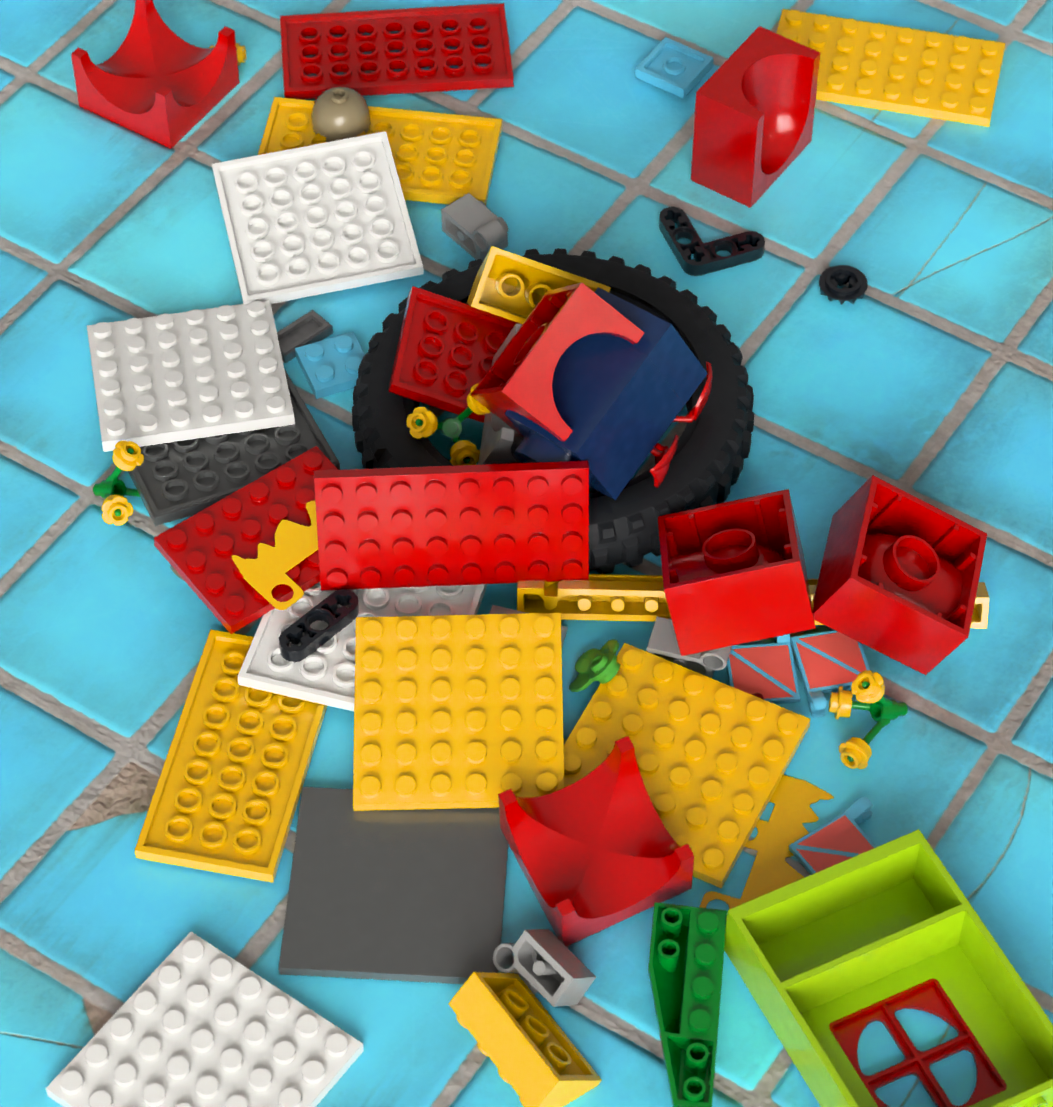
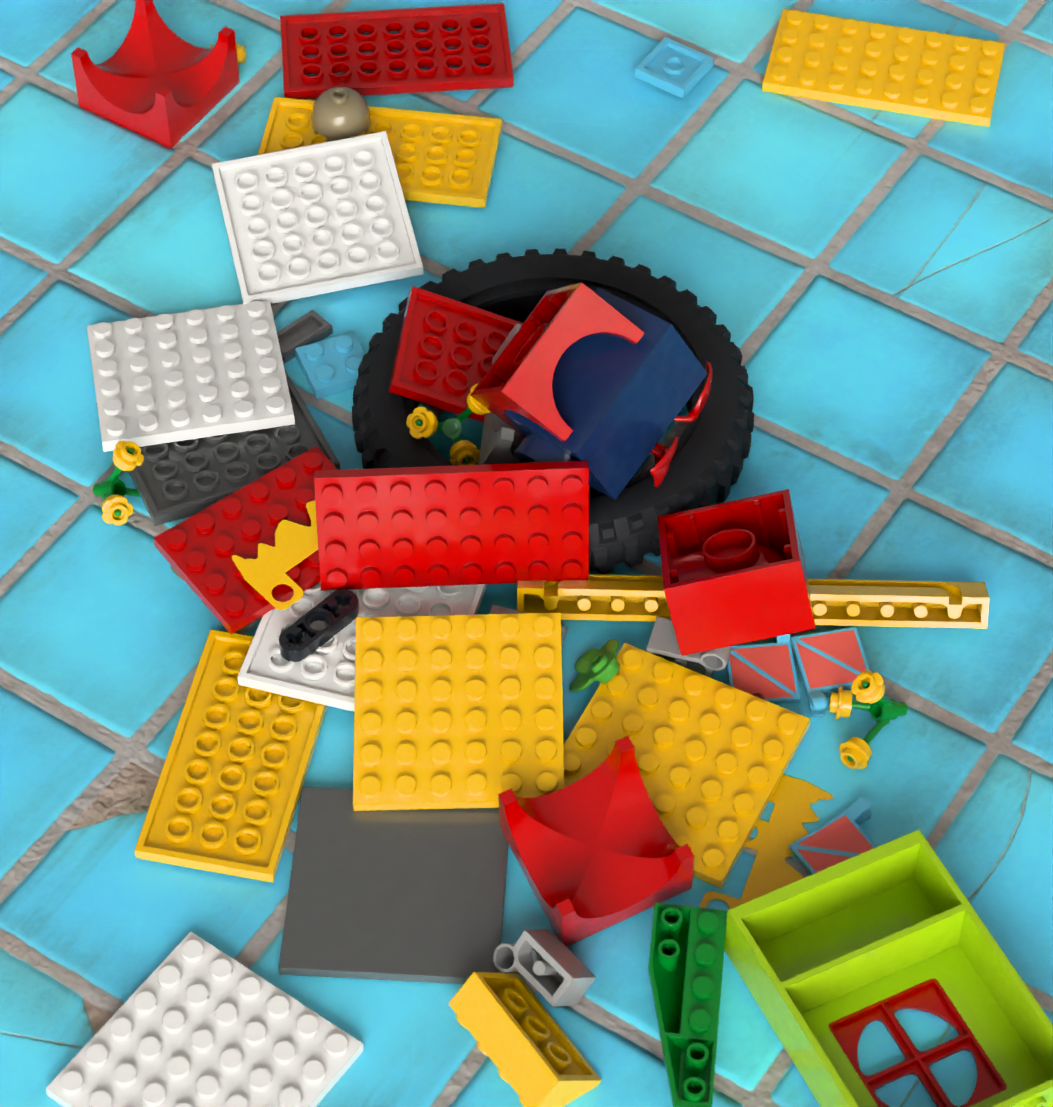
(474, 226): light grey hinge -> none
(515, 284): yellow slope -> none
(743, 246): black beam -> none
(754, 116): red piece -> none
(839, 276): black gear -> none
(899, 575): red piece -> none

